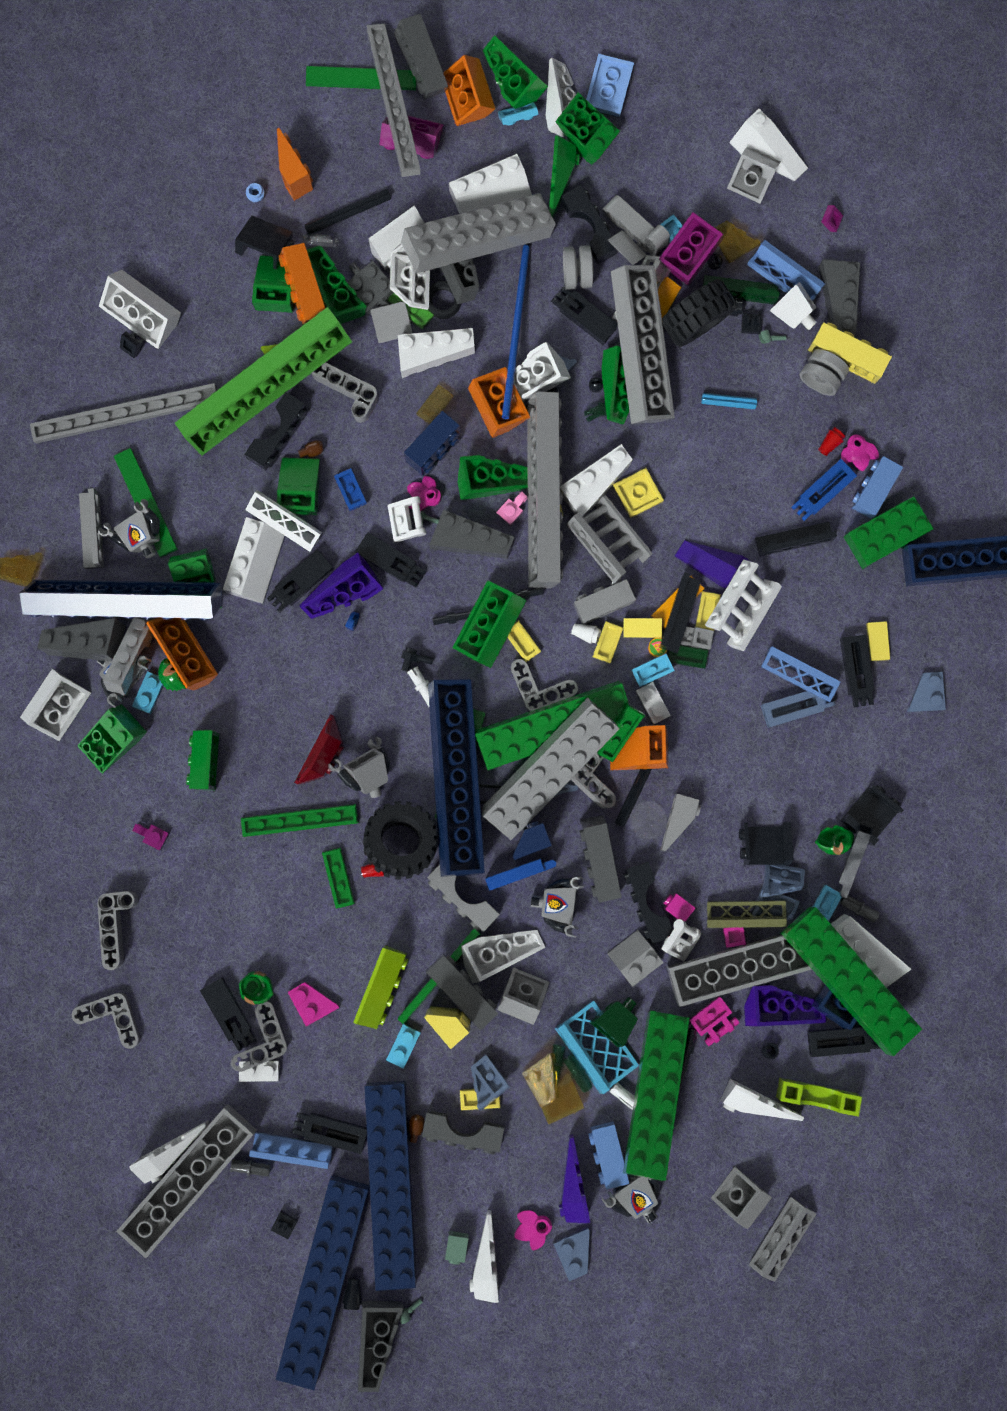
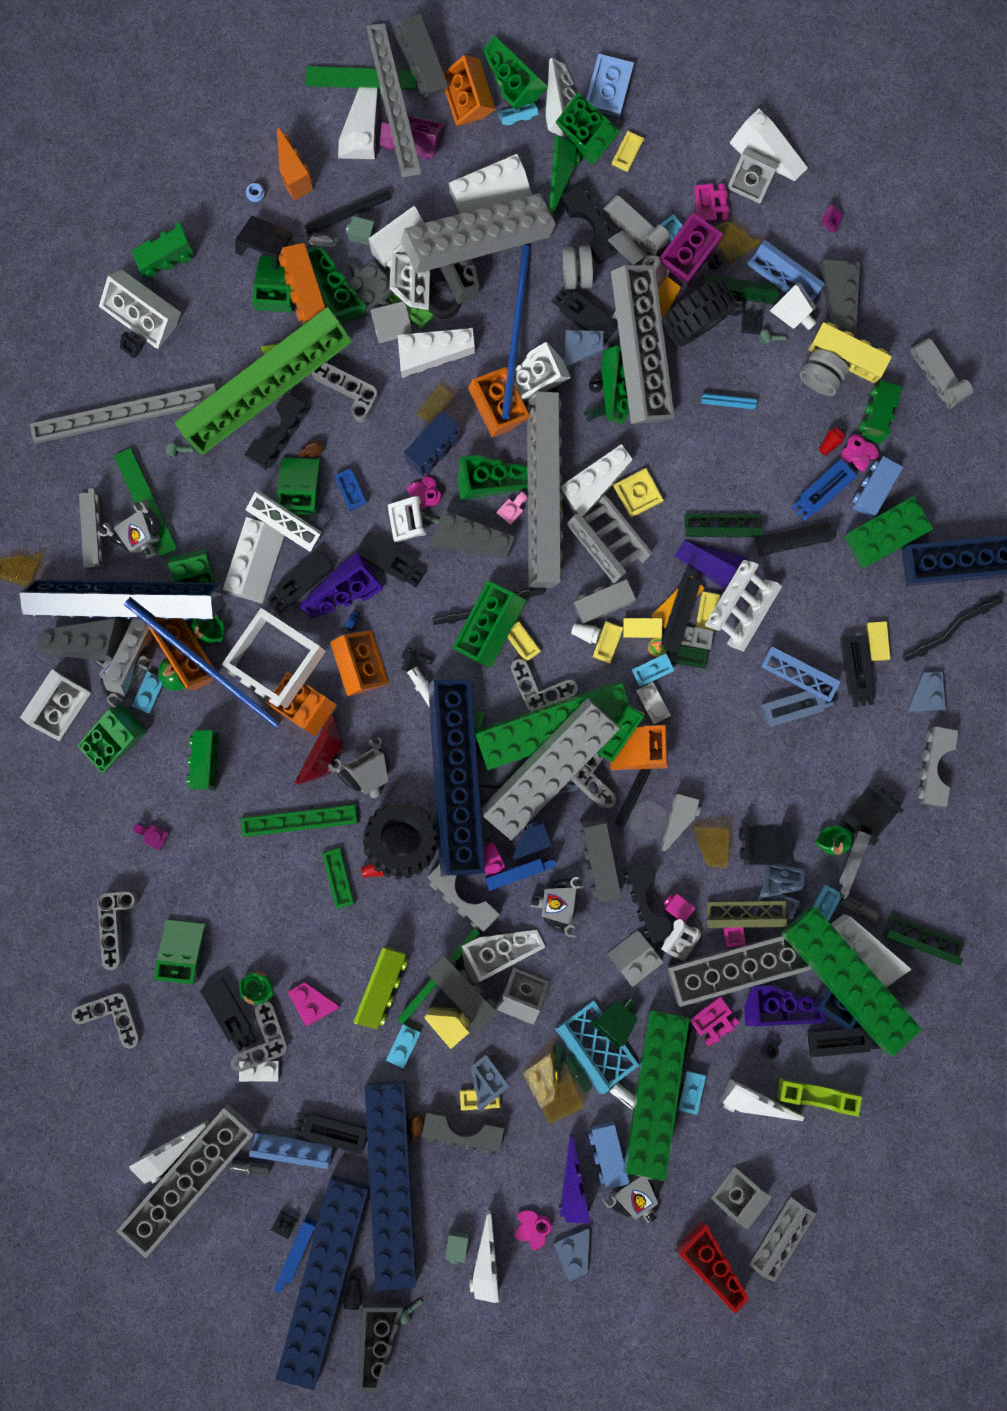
(163, 252): none -> green wedge
(172, 449): none -> sand green hand
(180, 952): none -> green slope
(201, 663): none -> blue piece
(208, 630): none -> green hair
(296, 1253): none -> blue hinge
(299, 676): none -> white window
(307, 709): none -> orange slope
(359, 131): none -> white wedge
(359, 662): none -> orange slope
(360, 230): none -> sand green brick
(492, 861): none -> dark pink brick
(582, 345): none -> sand blue wing
(627, 151): none -> light yellow tile
(691, 1092): none -> medium azure plate
(705, 202): none -> dark pink plate
(708, 1262): none -> red wedge
(713, 845): none -> clear yellow wing
(722, 531): none -> dark green fence
(880, 411): none -> green wedge
(923, 649): none -> black bar
(924, 947): none -> dark green fence
(933, 790): none -> light grey arch
(940, 374): none -> light grey beam

